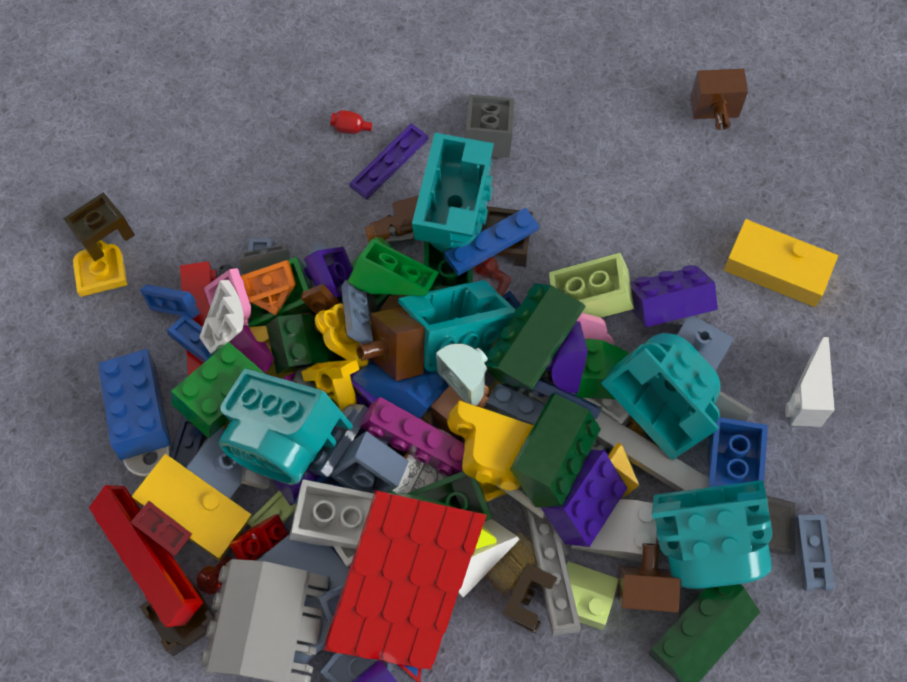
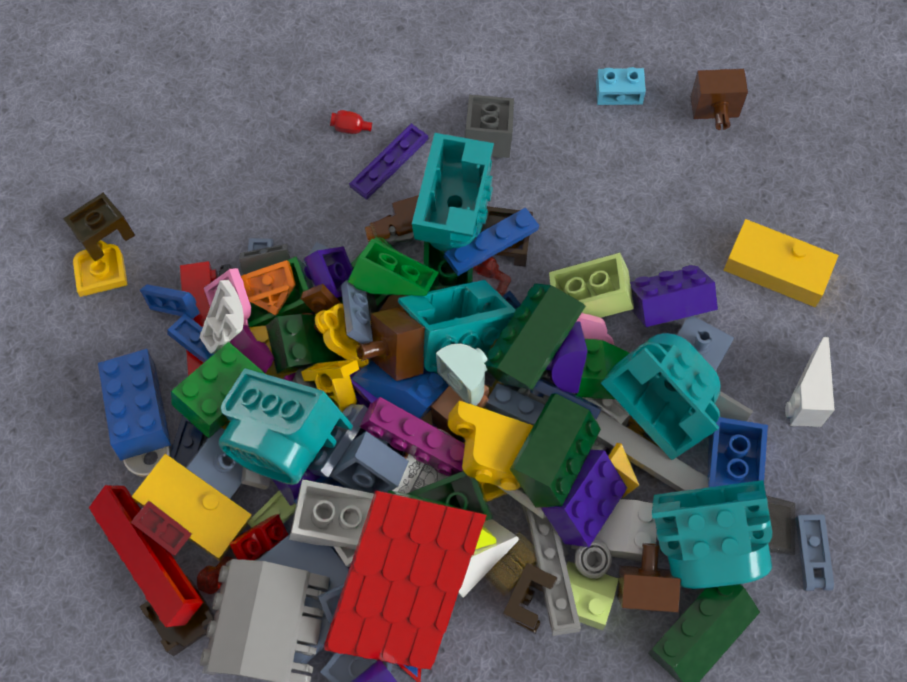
(593, 560): none -> light grey brick
(620, 86): none -> medium azure brick

